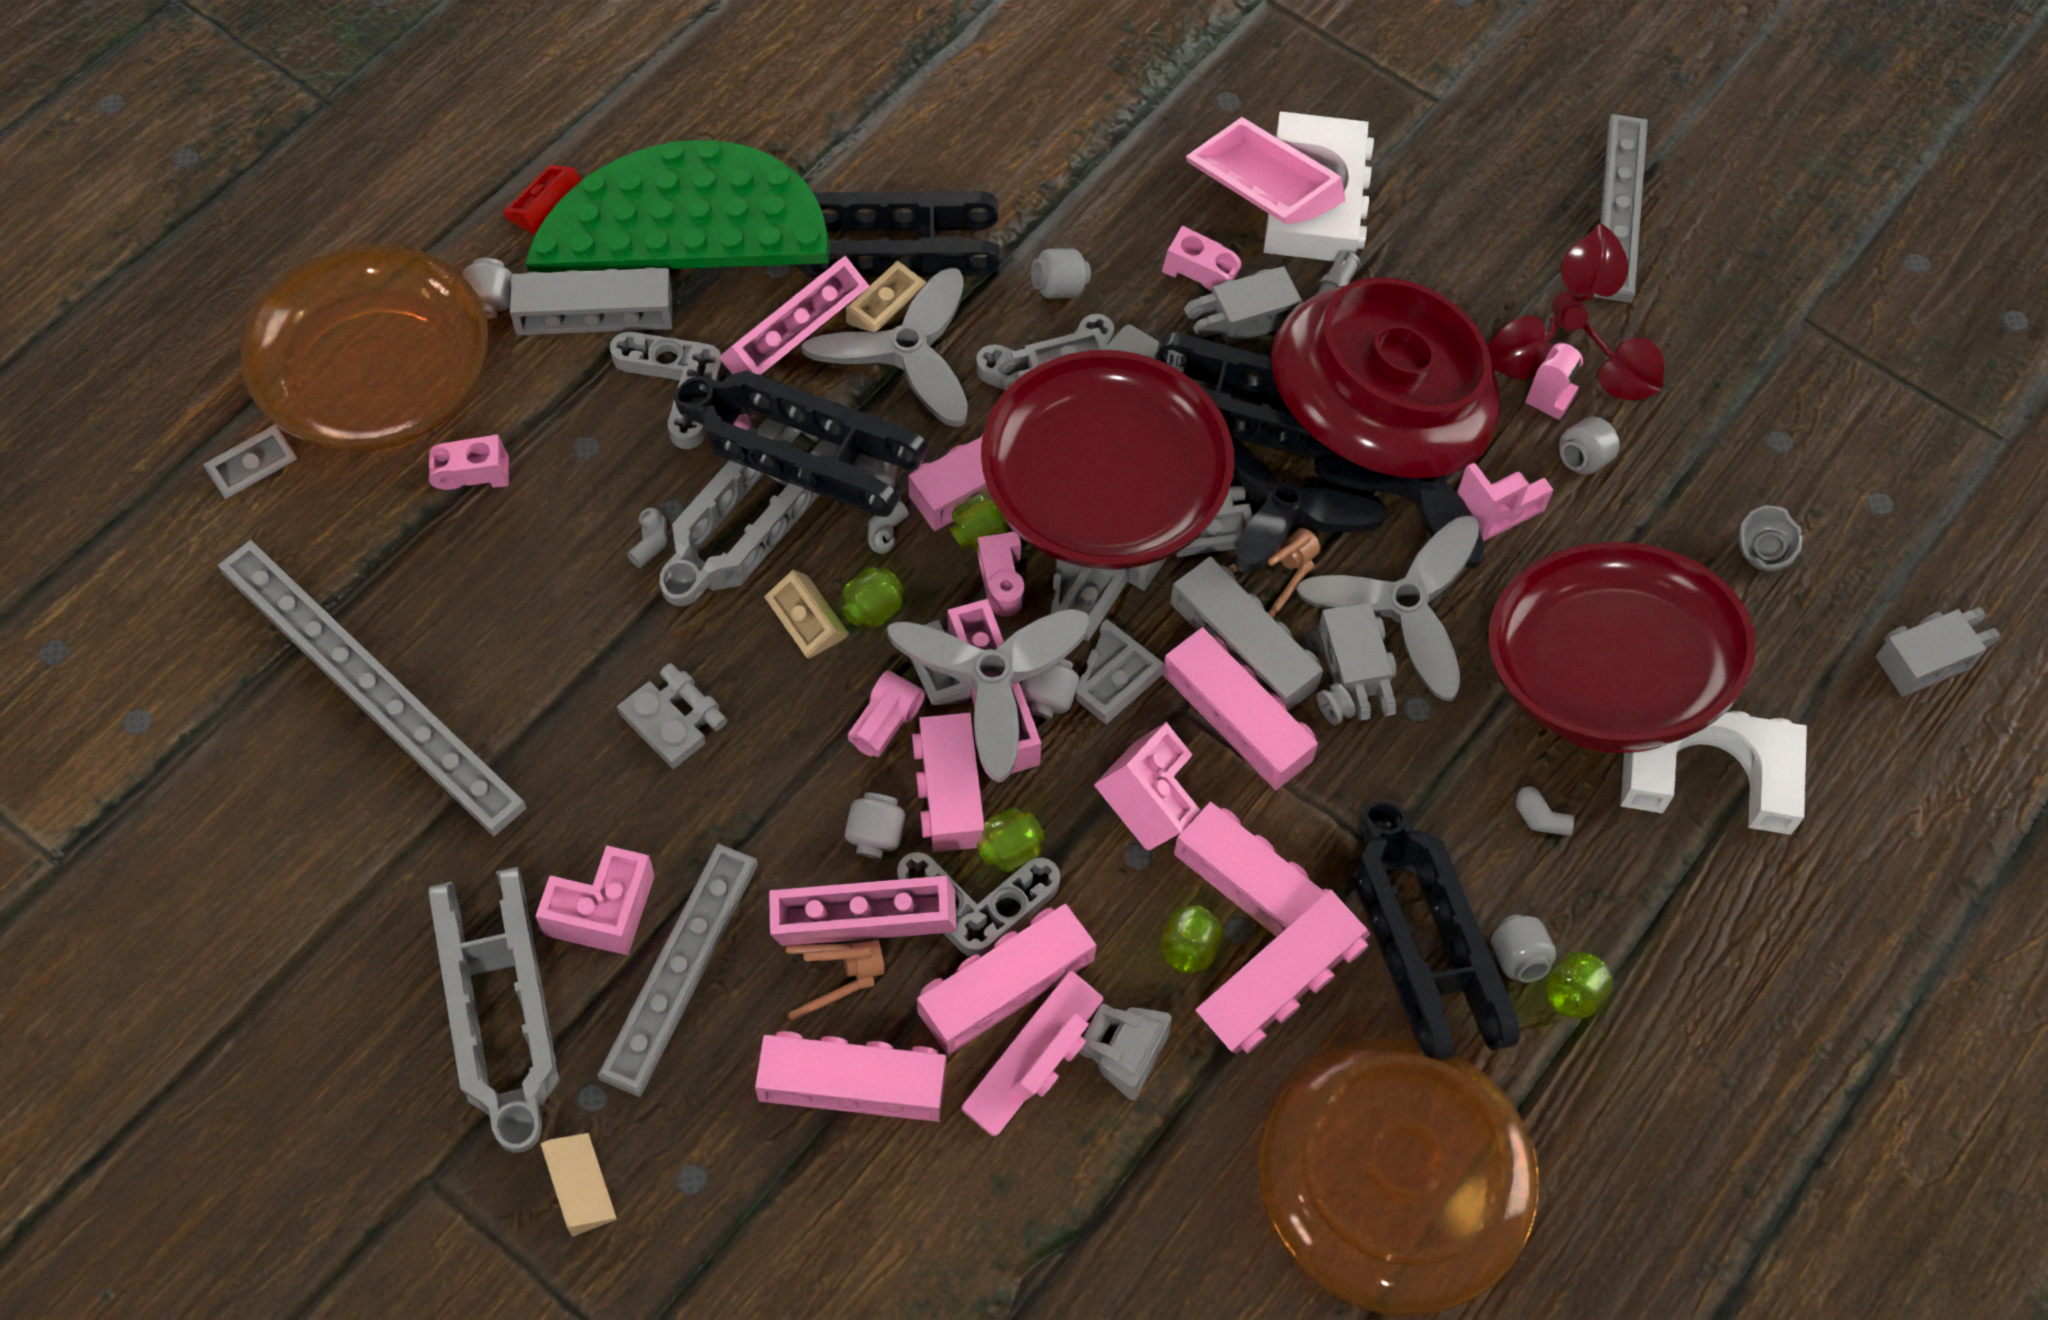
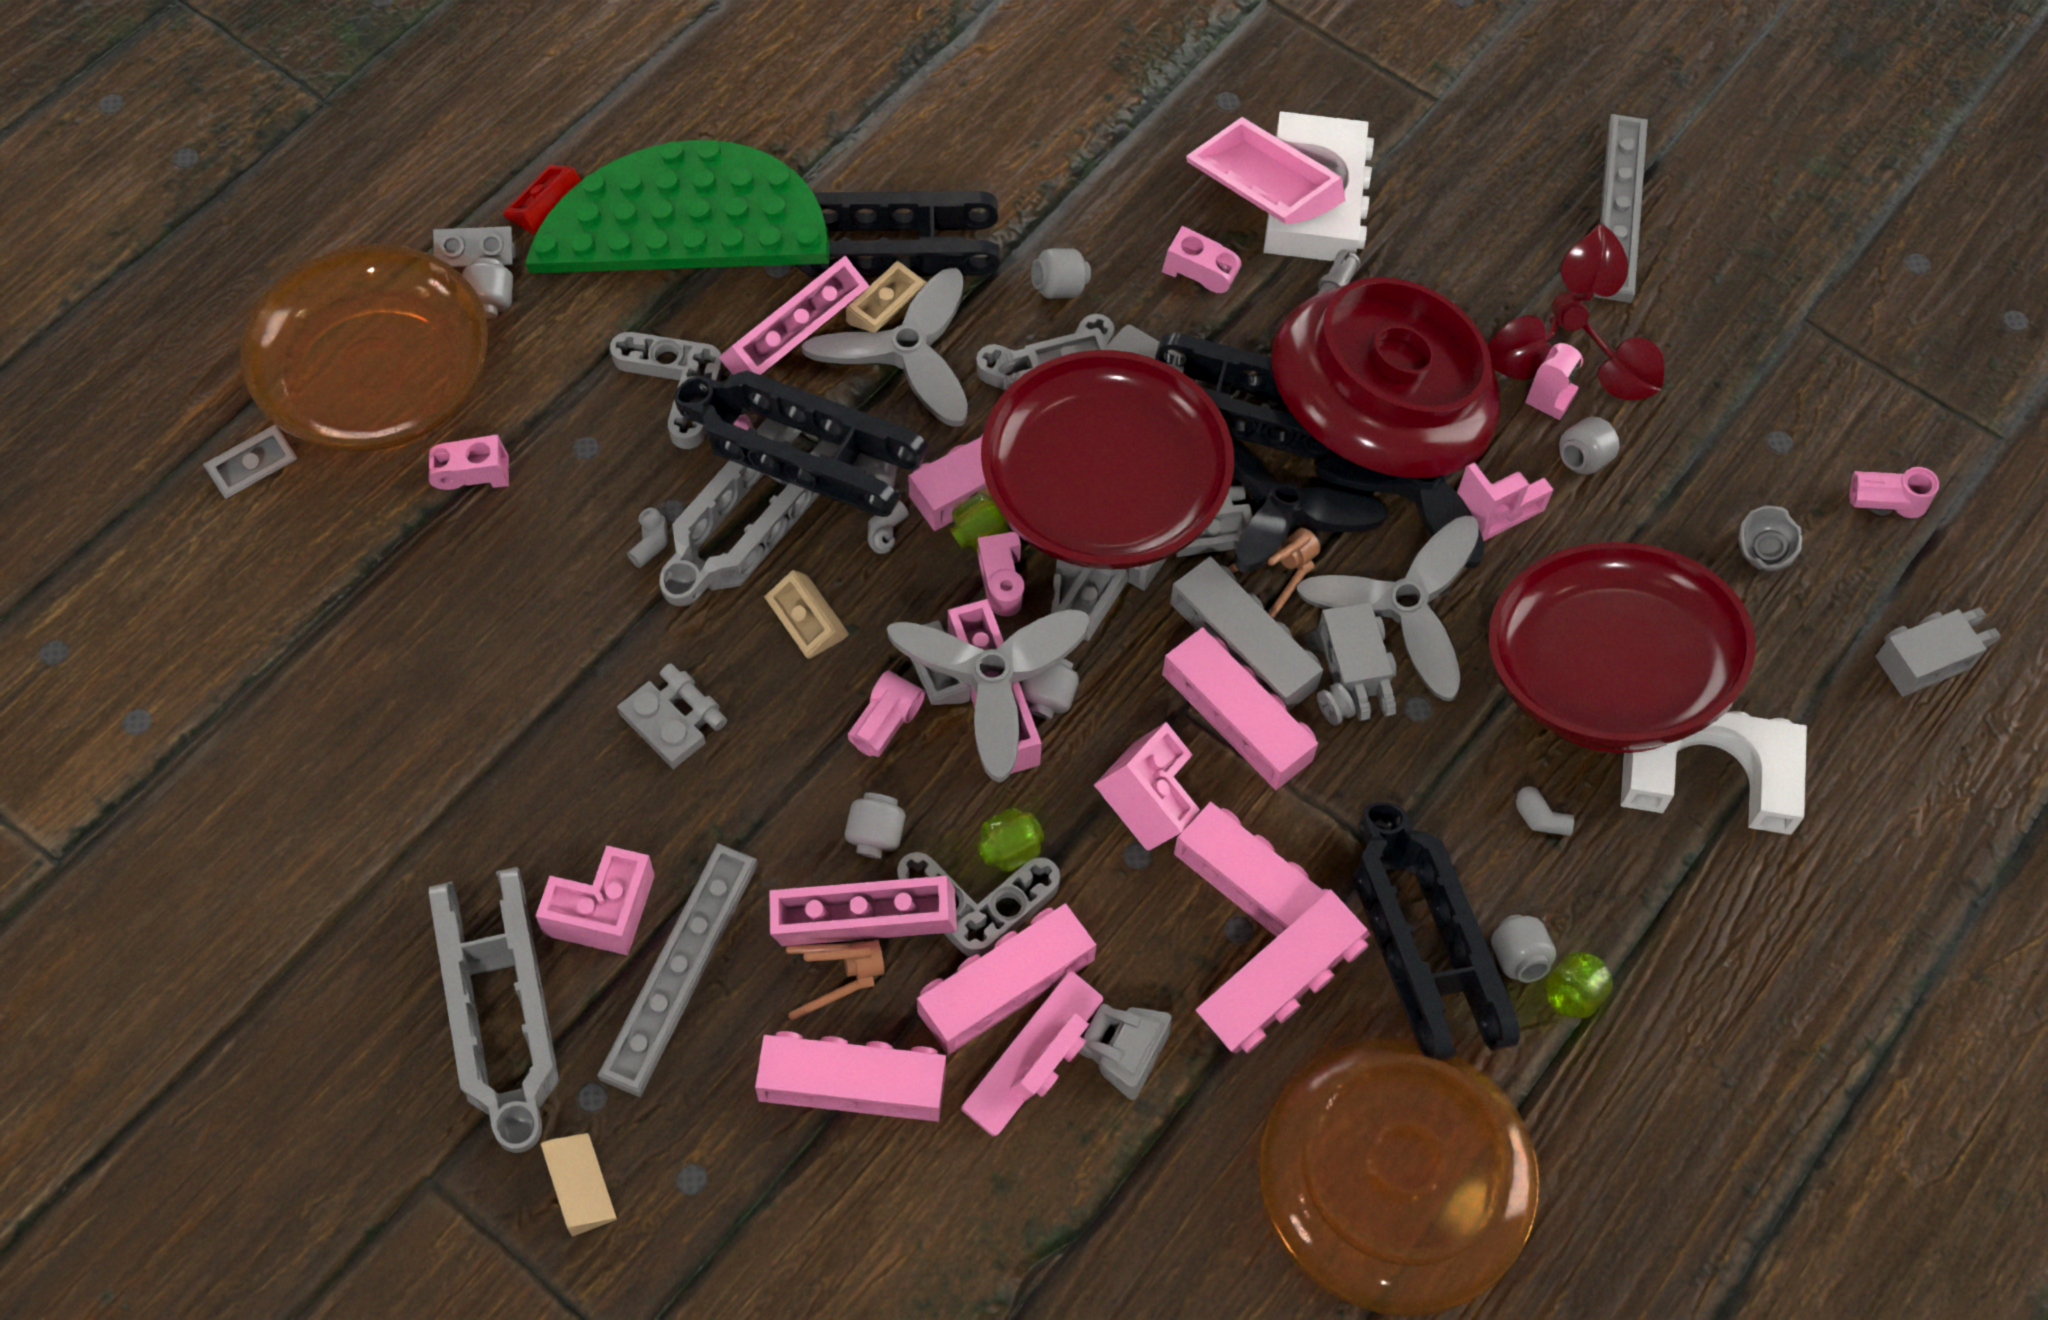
(373, 688): light grey plate -> none
(464, 245): none -> light grey hinge
(591, 301): light grey brick -> none
(872, 597): clear neon green head -> none
(949, 782): bright pink brick -> none
(1116, 673): light grey wing -> none
(1191, 939): clear neon green head -> none
(1245, 306): light grey hinge -> none
(1895, 491): none -> bright pink piece

